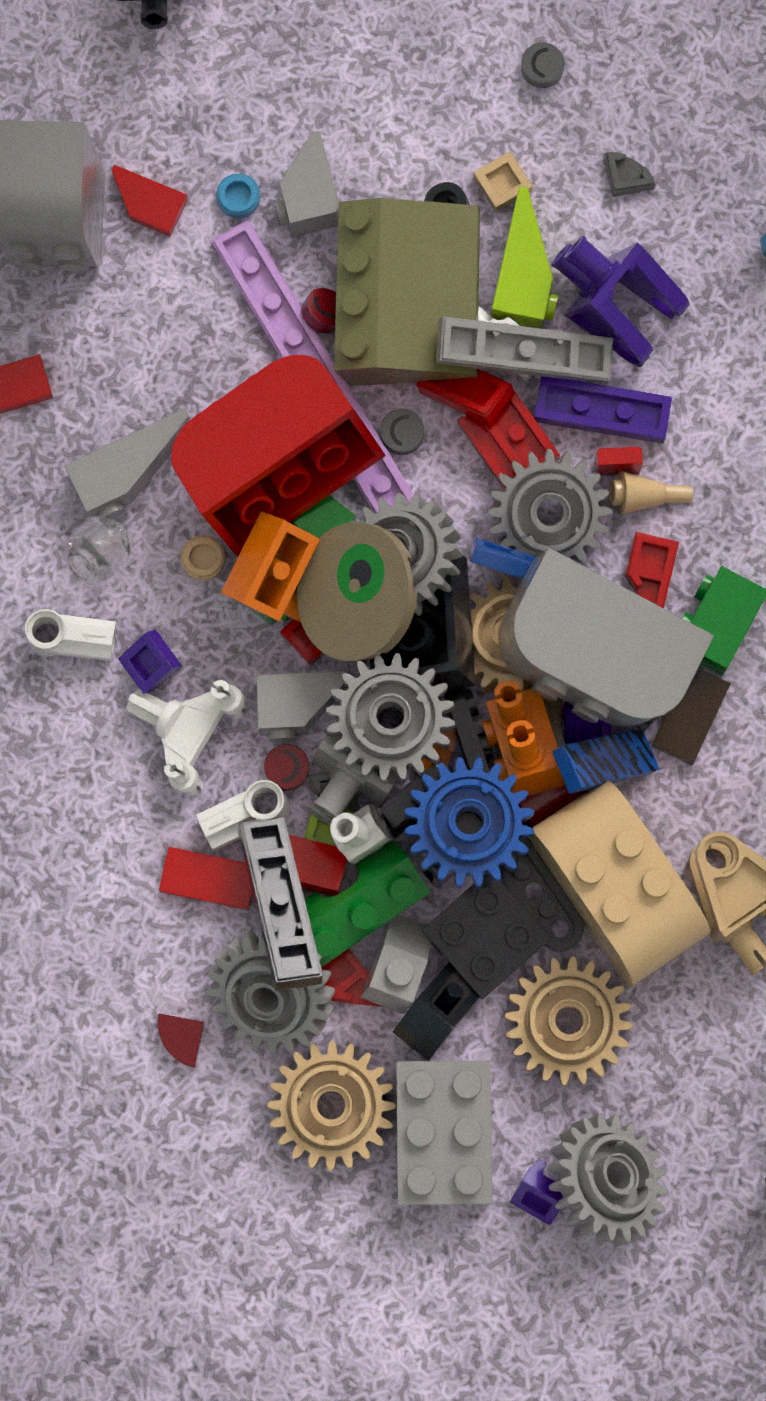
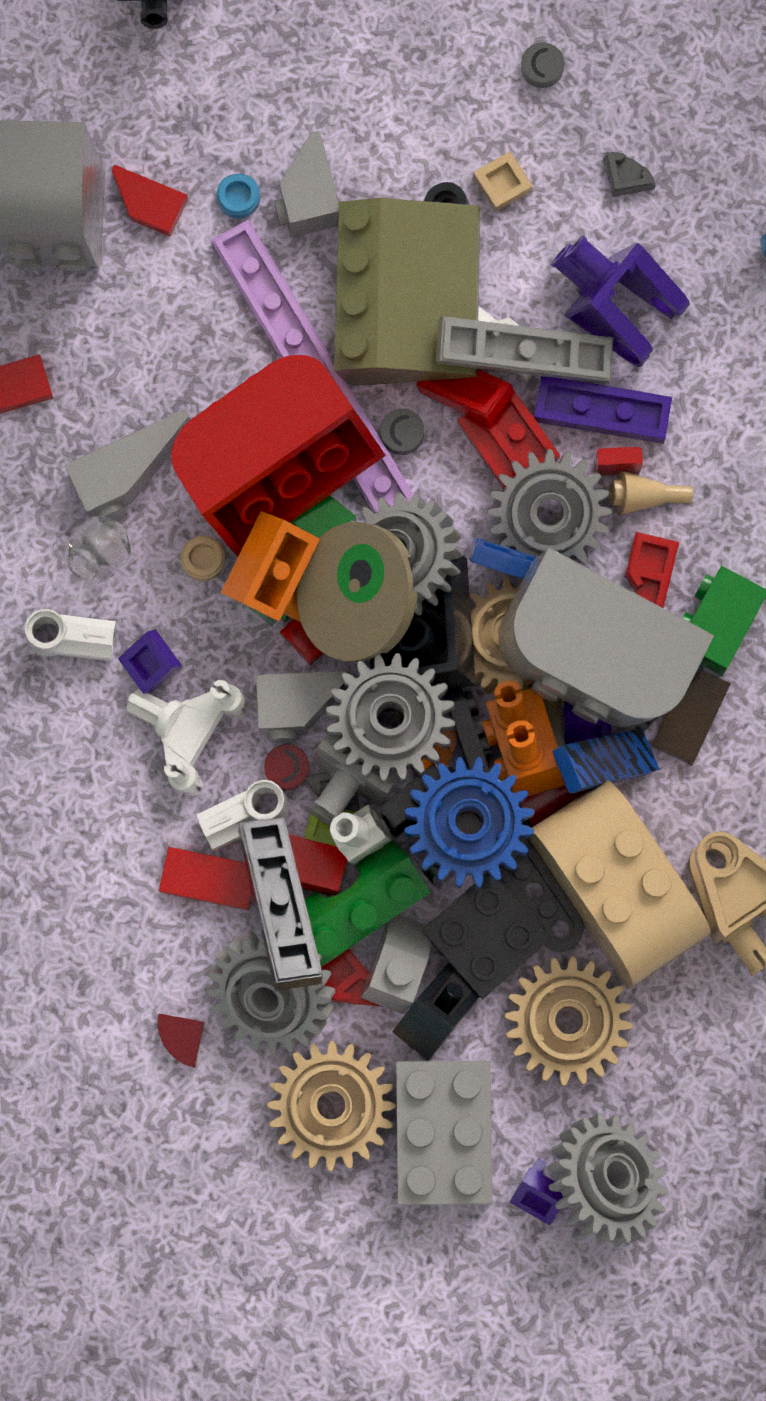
(320, 310): dark red tile -> none
(525, 271): lime slope -> none

